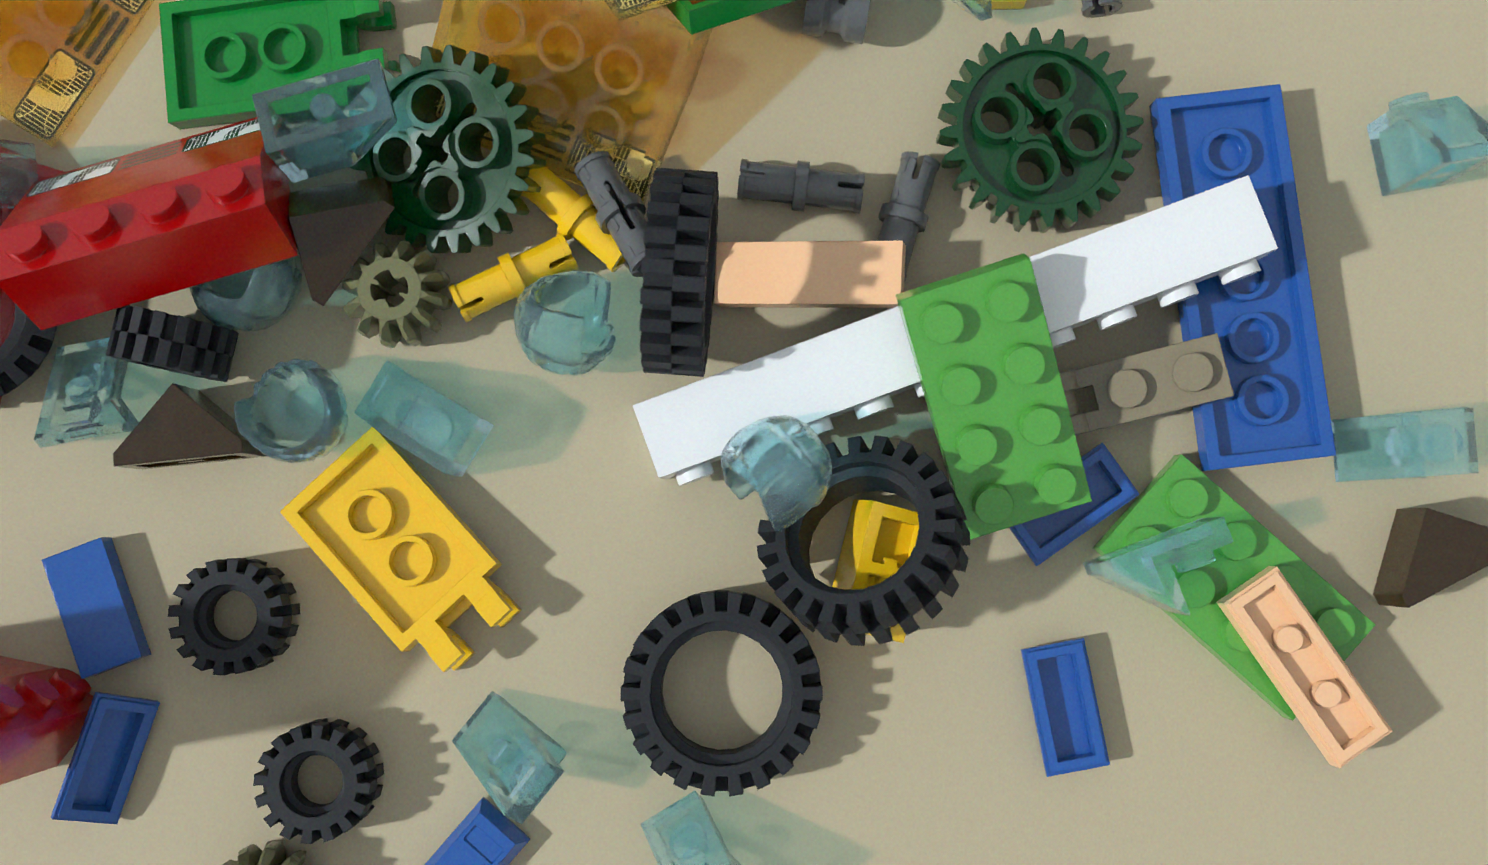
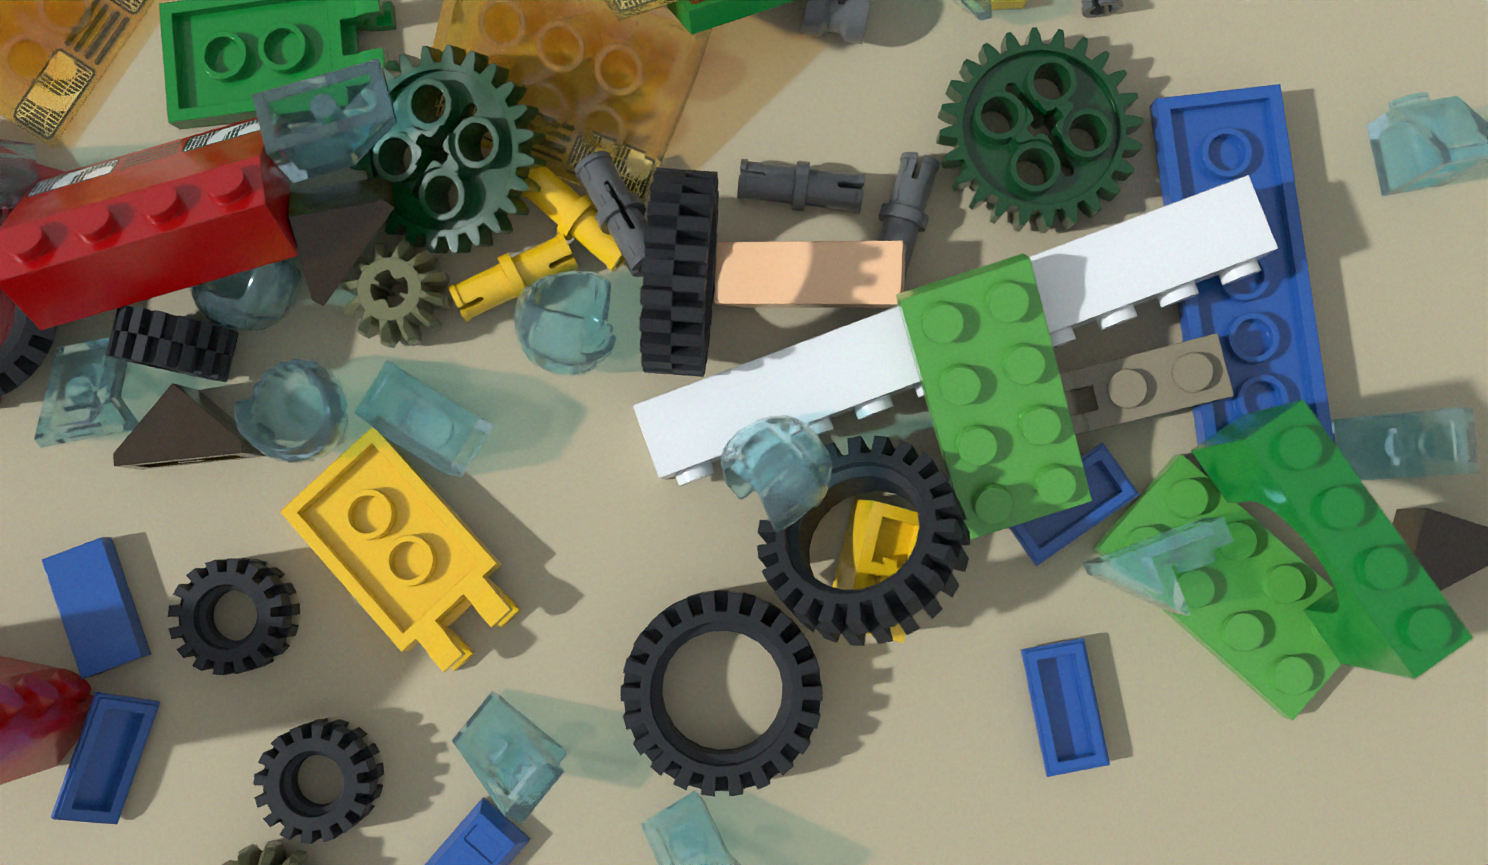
(1304, 666): light nougat tile -> none
(1383, 602): none -> green arch

